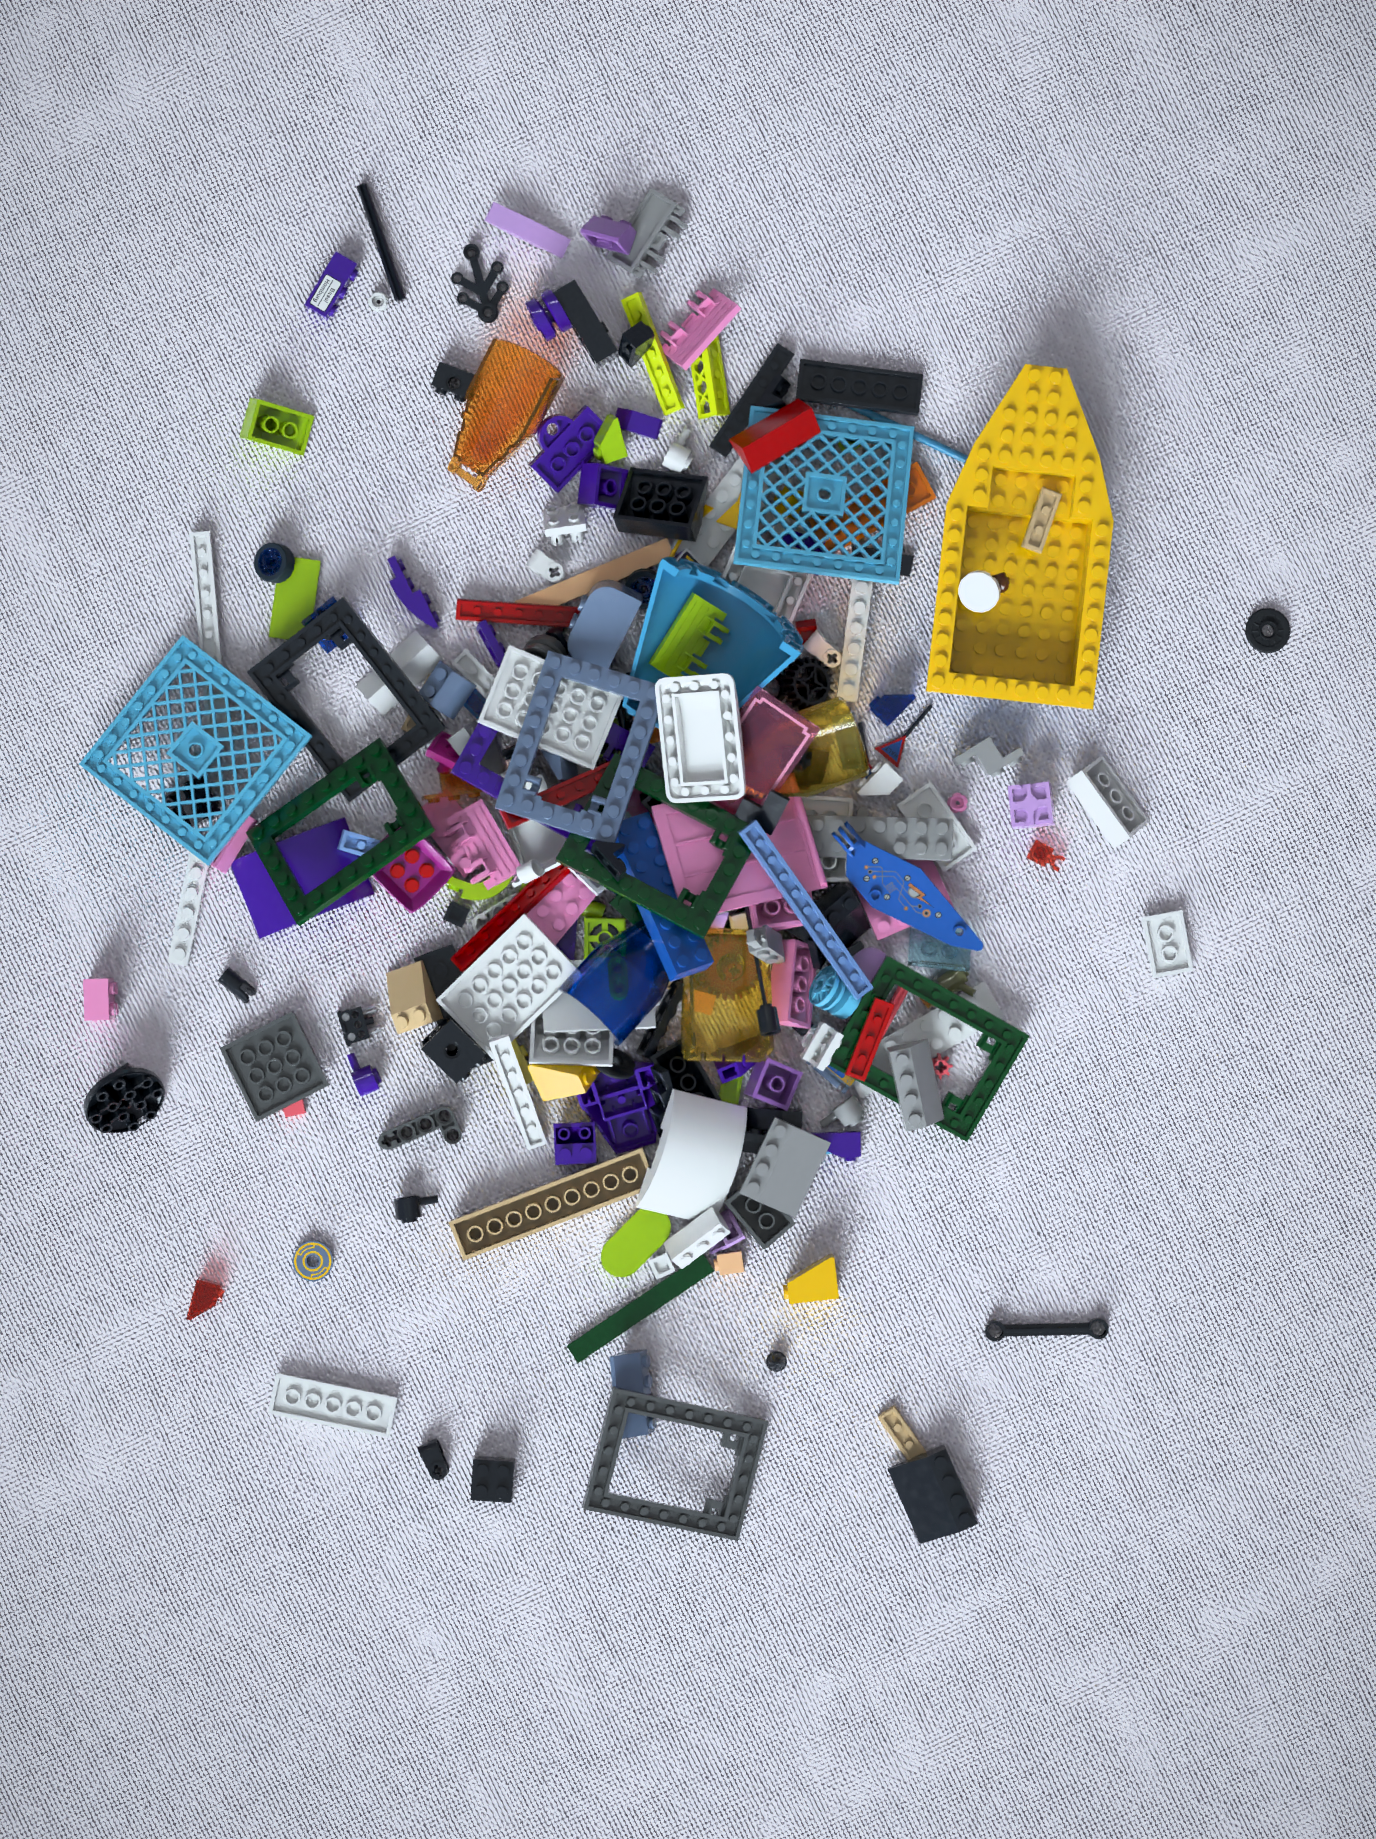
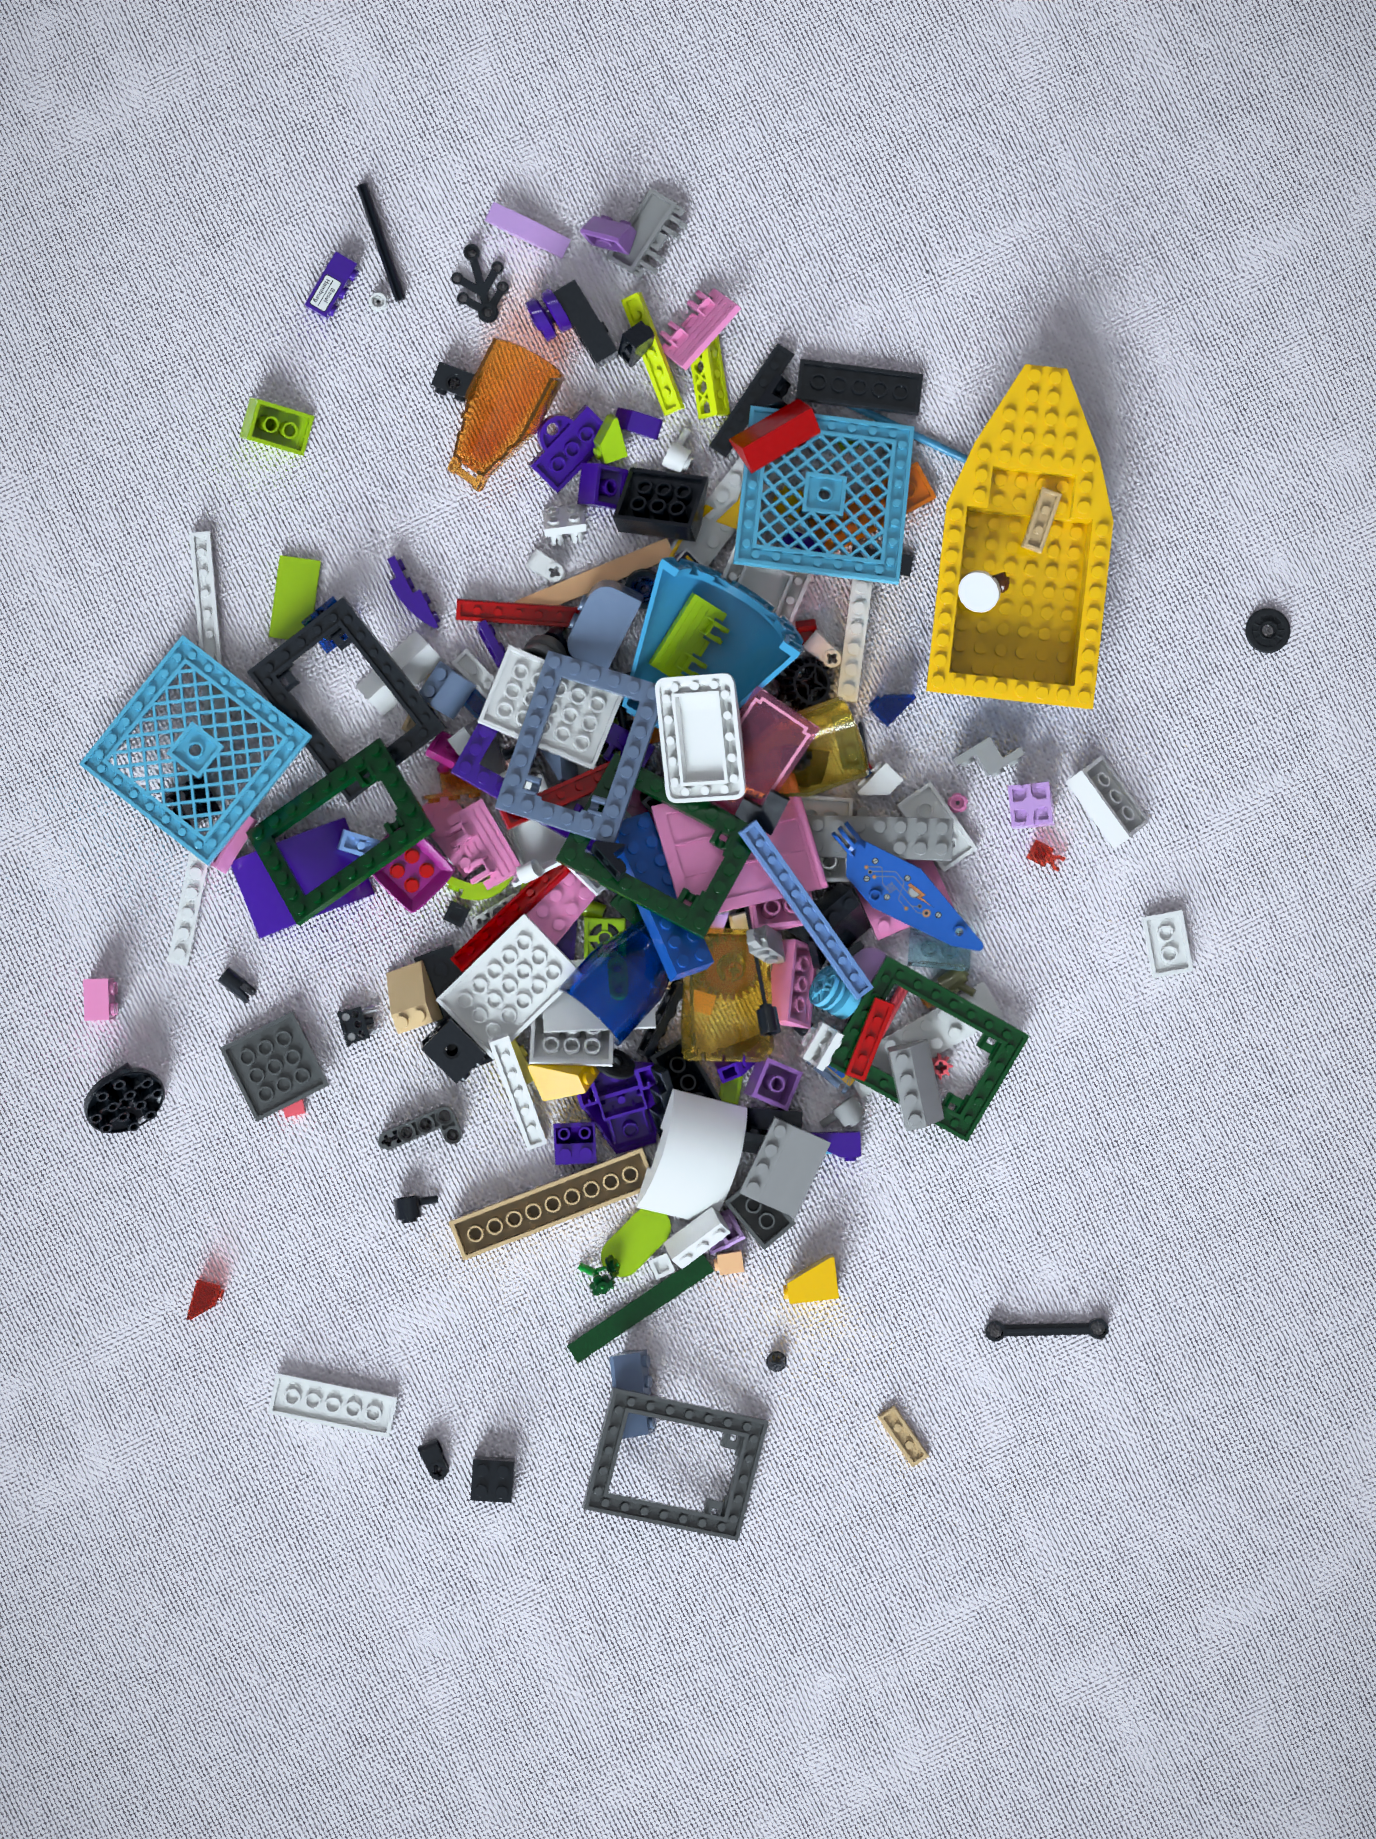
(267, 568): wheel -> none
(301, 1265): sand blue tile -> none
(365, 1078): dark purple piece -> none
(600, 1283): none -> dark green plant
(893, 749): piece -> none
(932, 1495): black slope -> none

